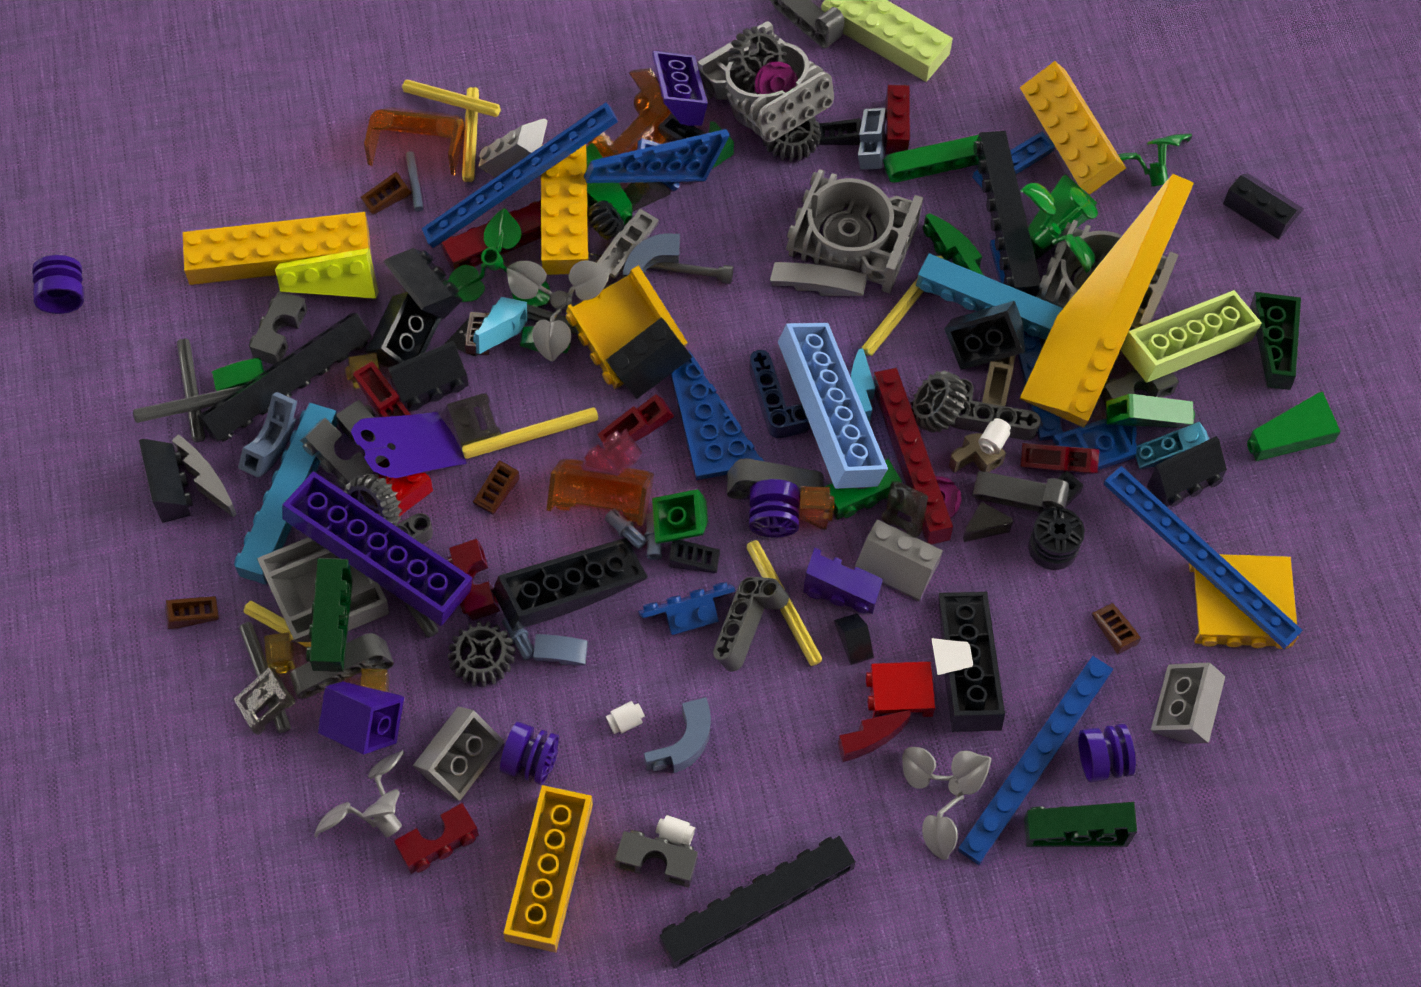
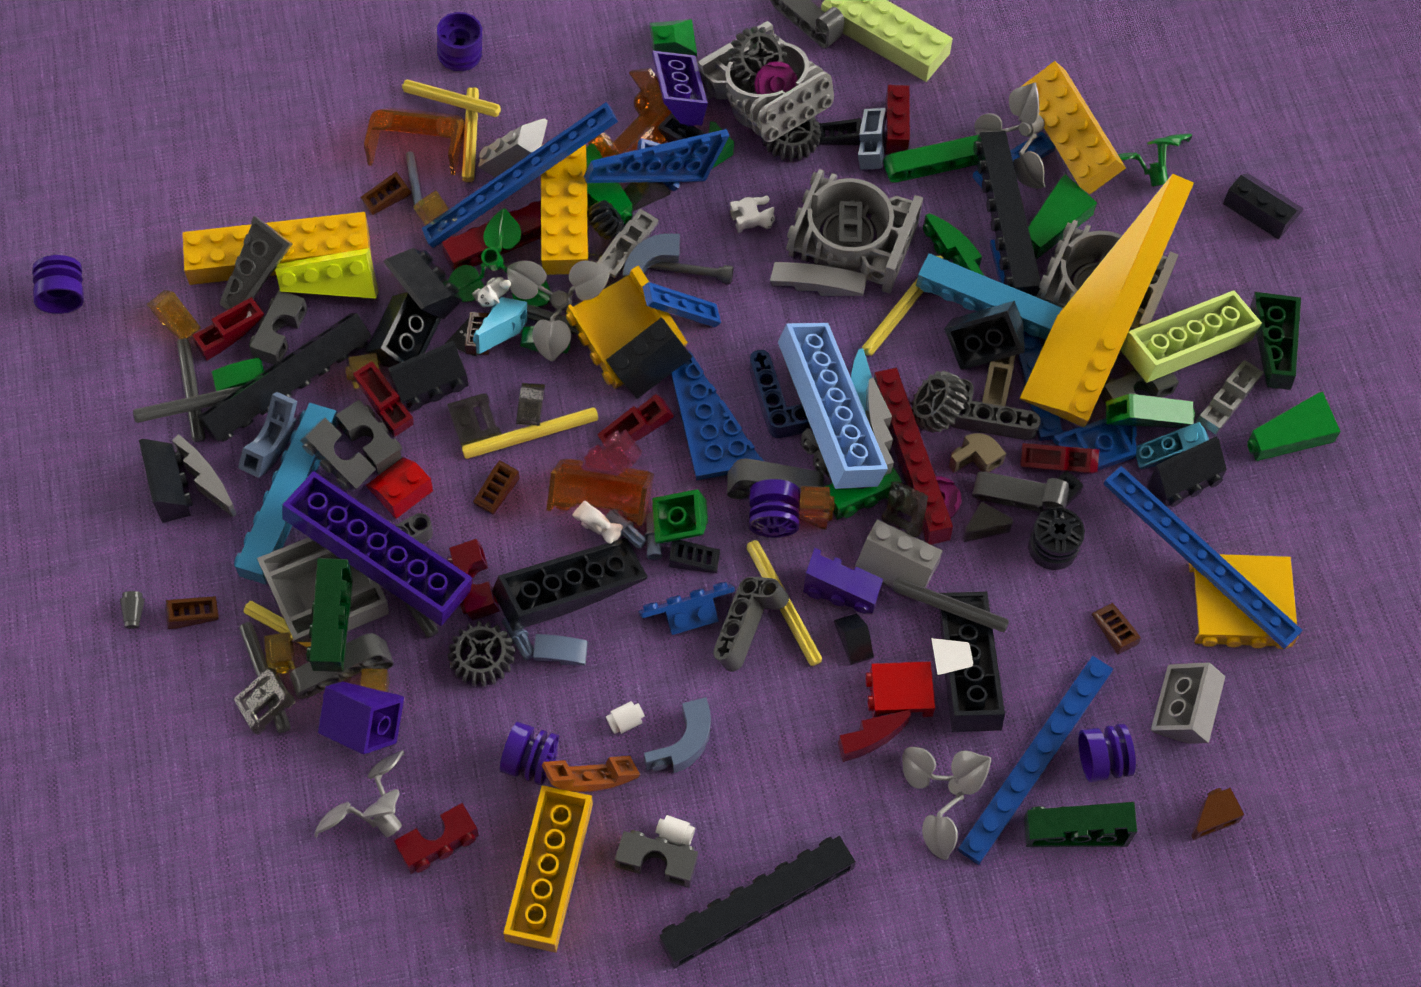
(132, 607): none -> dark grey cone
(173, 314): none -> clear yellow slope
(227, 328): none -> dark red slope
(258, 259): none -> dark grey wing
(375, 495): dark grey gear -> none
(420, 443): dark purple piece -> none
(430, 207): none -> clear yellow brick
(459, 41): none -> dark purple wheel
(459, 752): light grey slope -> none
(489, 294): none -> white animal
(530, 404): none -> clear smoke slope
(591, 777): none -> dark orange slope
(597, 522): none -> white animal
(674, 37): none -> green slope
(681, 304): none -> blue plate
(749, 214): none -> white animal
(810, 446): none -> dark grey slope
(850, 222): none -> dark grey slope
(879, 420): none -> light grey slope
(950, 605): none -> dark grey axle
(994, 436): white brick -> none
(1025, 104): none -> light grey plant
(1051, 232): green plant -> none
(1217, 813): none -> reddish brown slope
(1230, 397): none -> light grey slope

